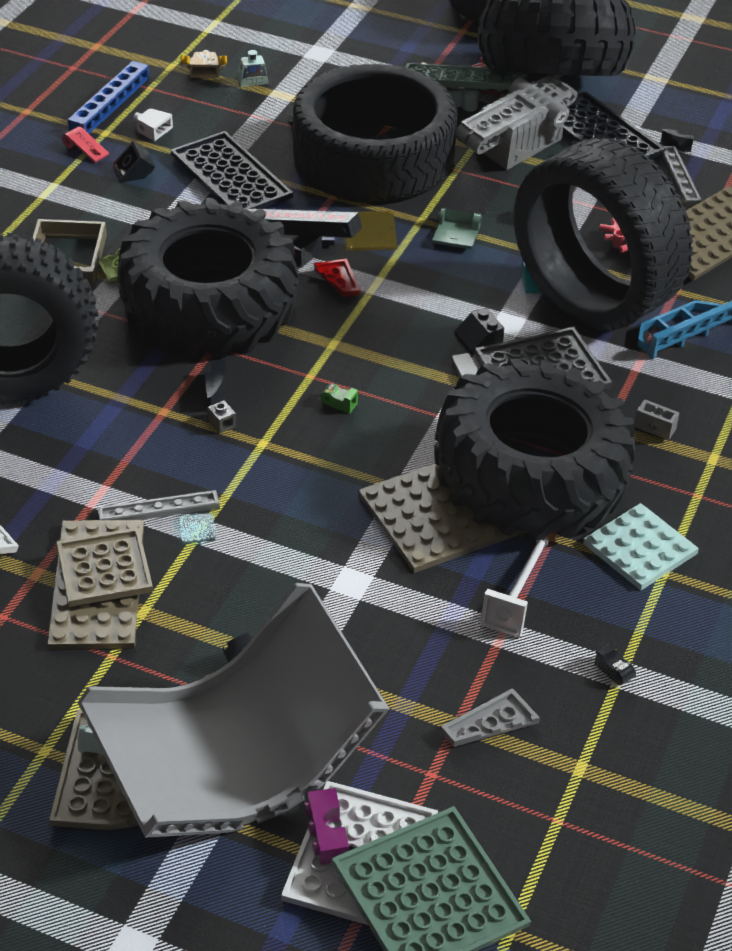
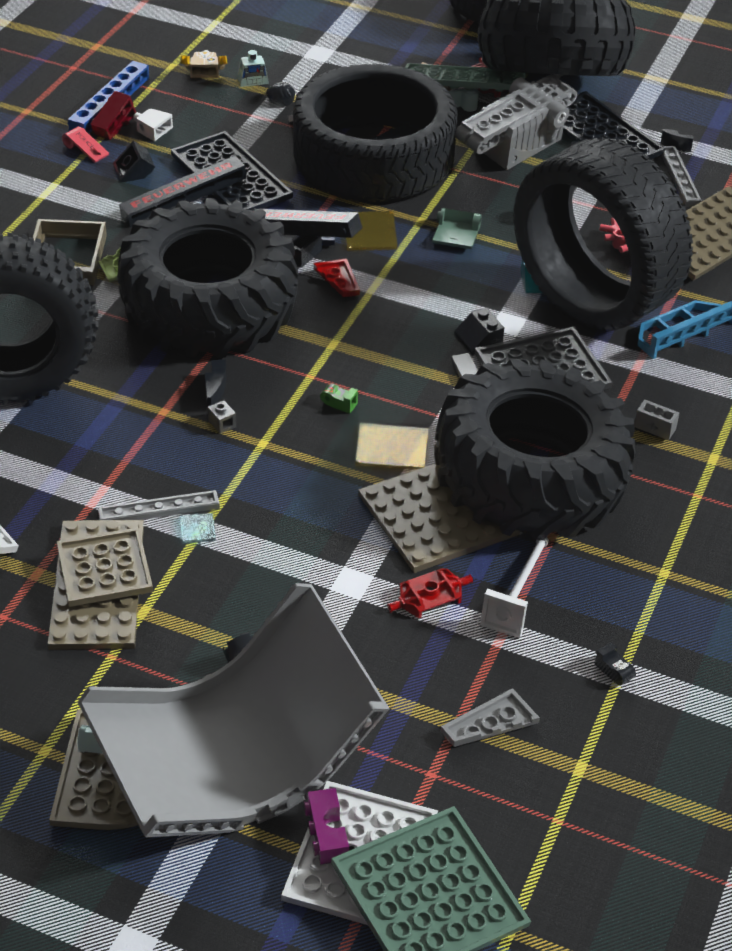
(113, 115): none -> dark red wedge
(186, 188): none -> black brick
(281, 93): none -> black hair
(391, 446): none -> clear yellow piece
(416, 598): none -> red plate
(640, 546): light aqua plate -> none

